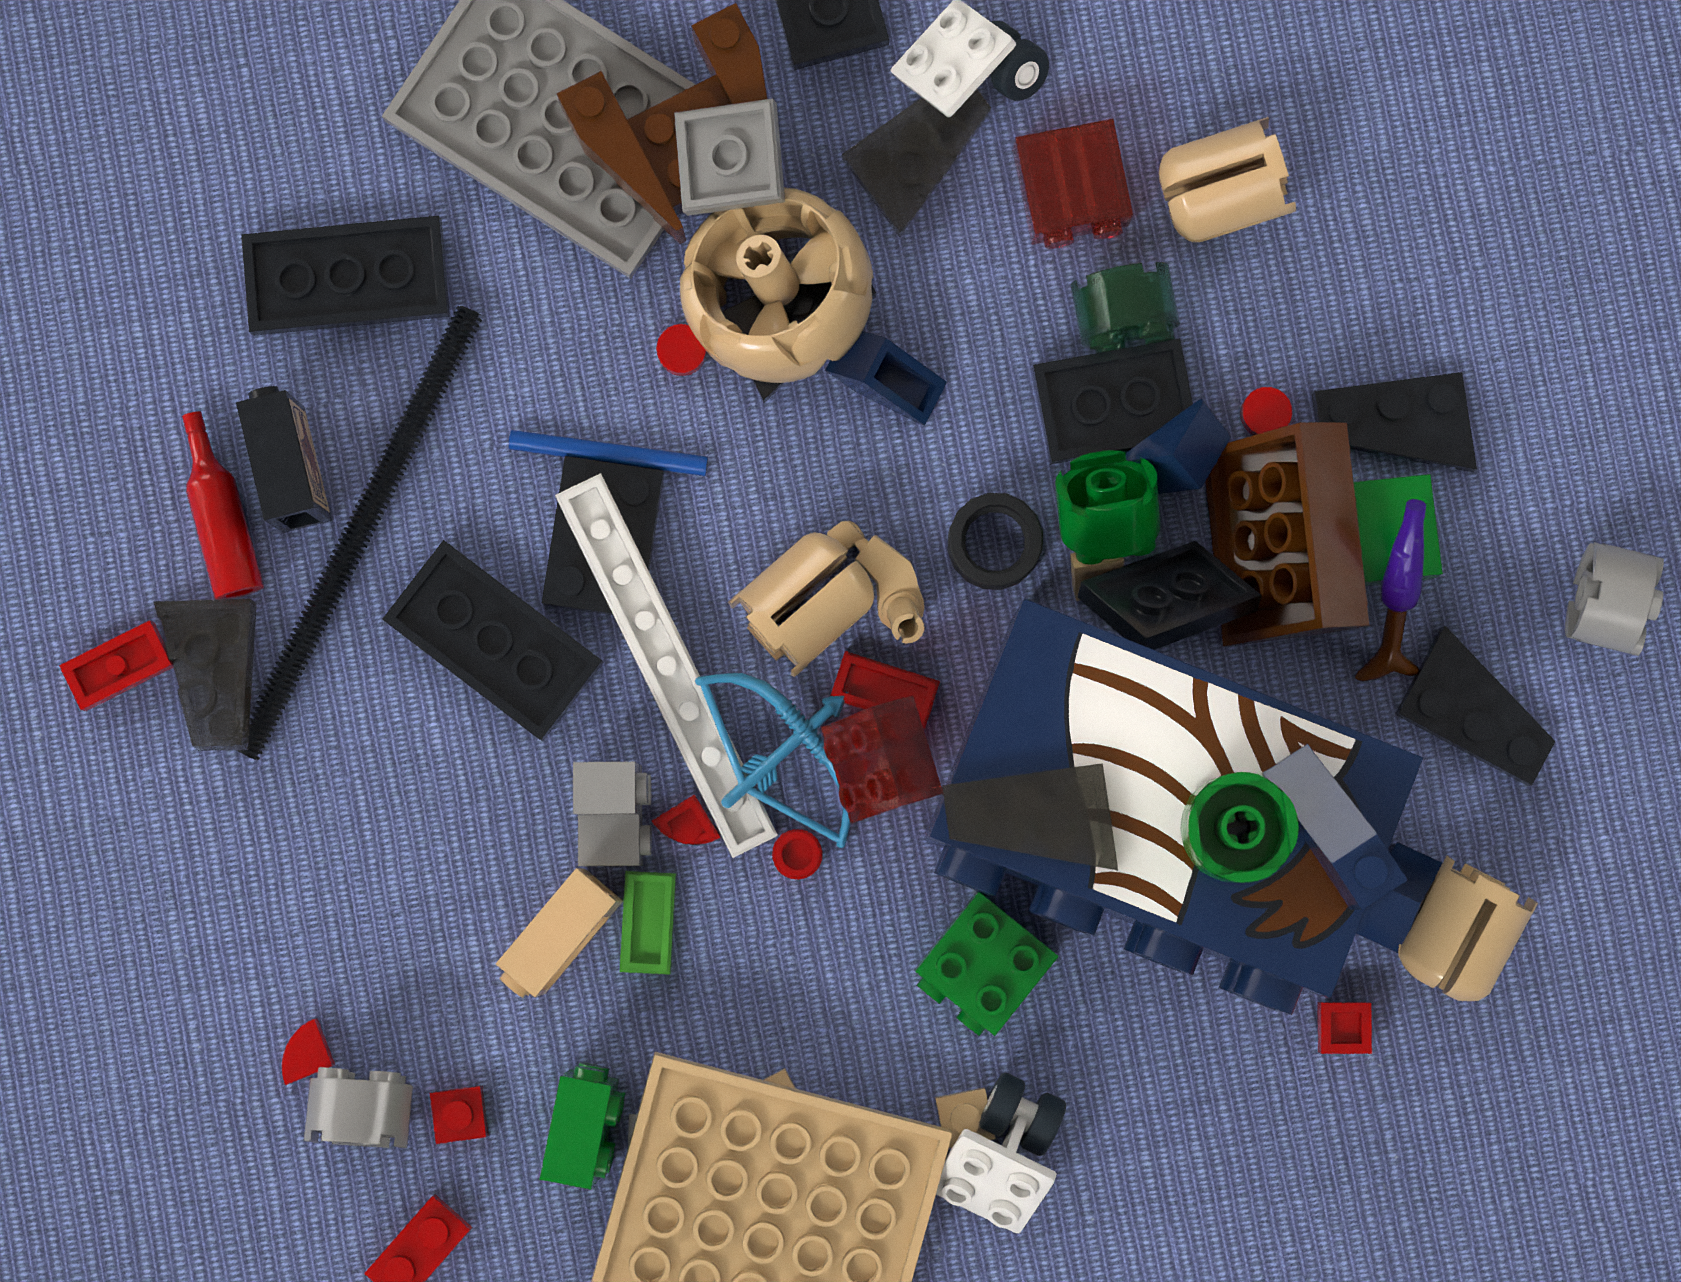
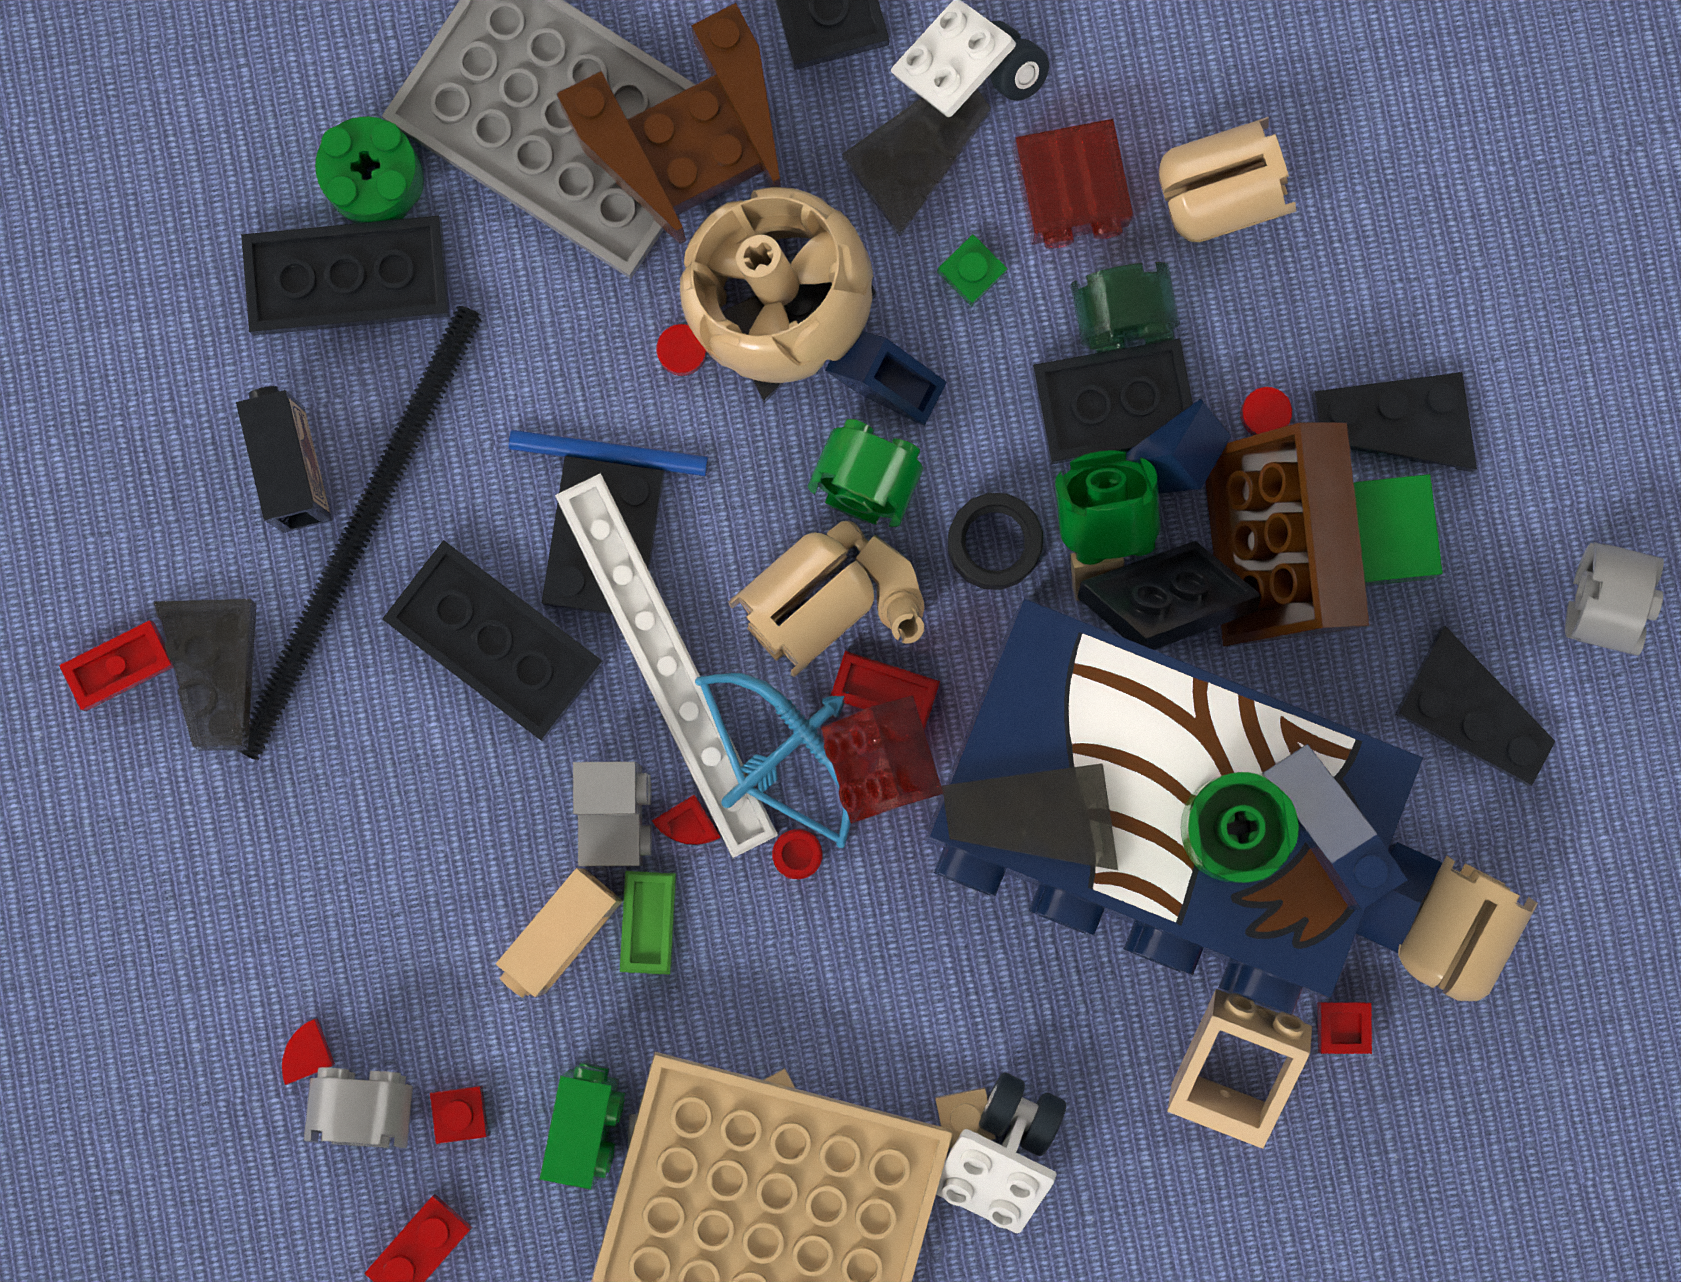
(219, 518): red piece -> none
(347, 154): none -> green brick
(729, 157): light grey tile -> none
(867, 473): none -> green brick
(972, 270): none -> green plate
(984, 965): green brick -> none
(1222, 1106): none -> tan window
(1399, 593): dark purple piece -> none

